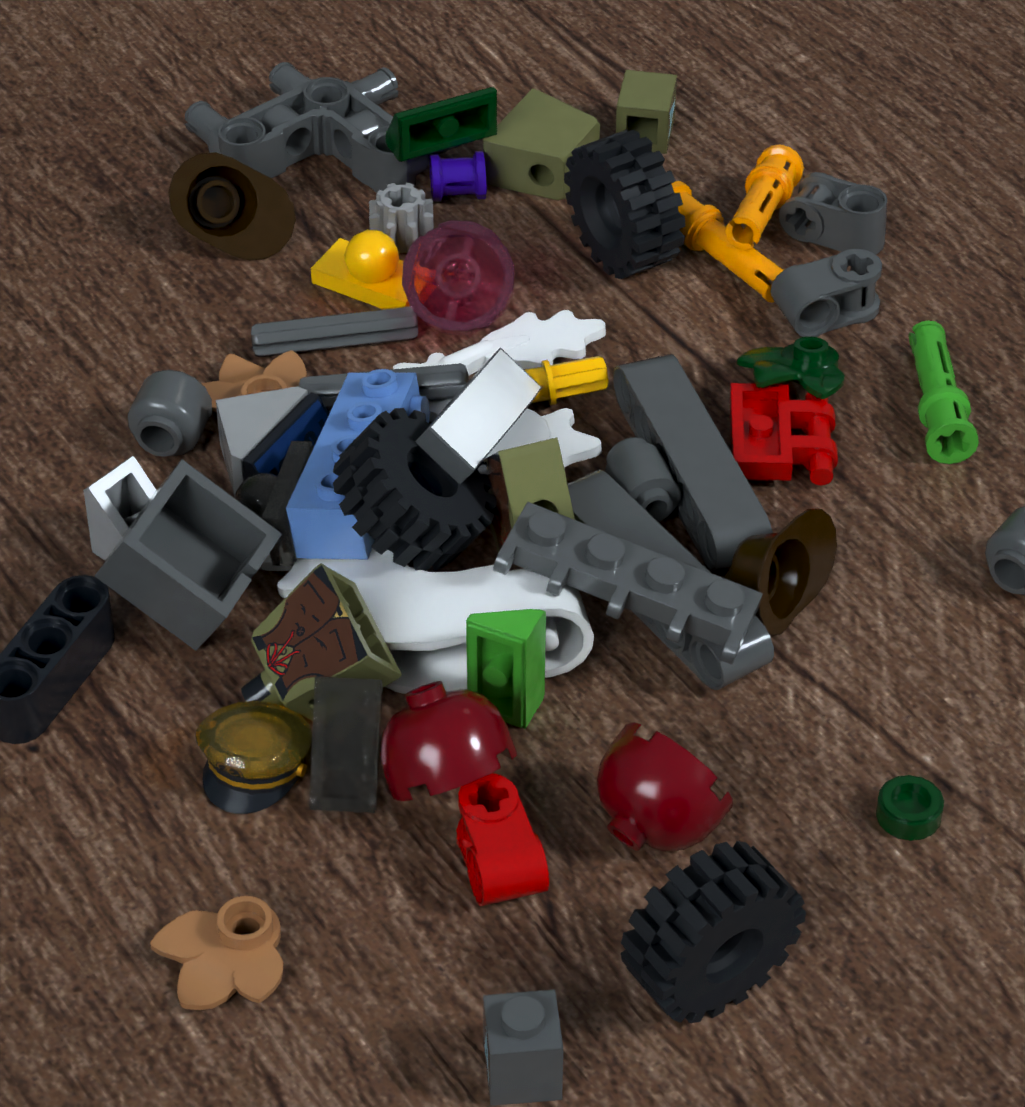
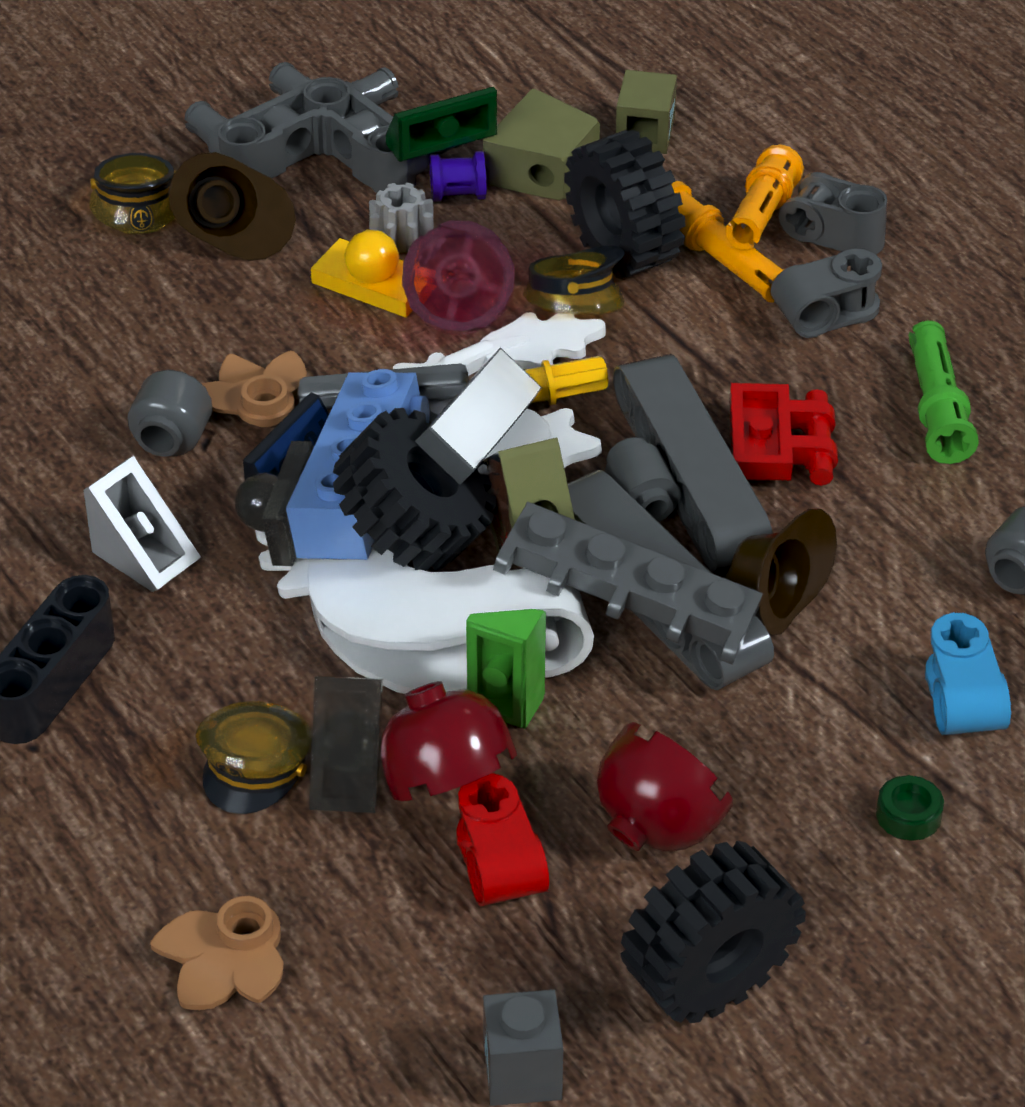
(132, 193): none -> piece
(188, 552): dark grey piece -> none
(248, 420): light grey slope -> none
(314, 633): torso -> none
(334, 331): dark grey axle -> none
(576, 282): none -> piece
(804, 362): dark green plate -> none
(965, 677): none -> dark azure piece

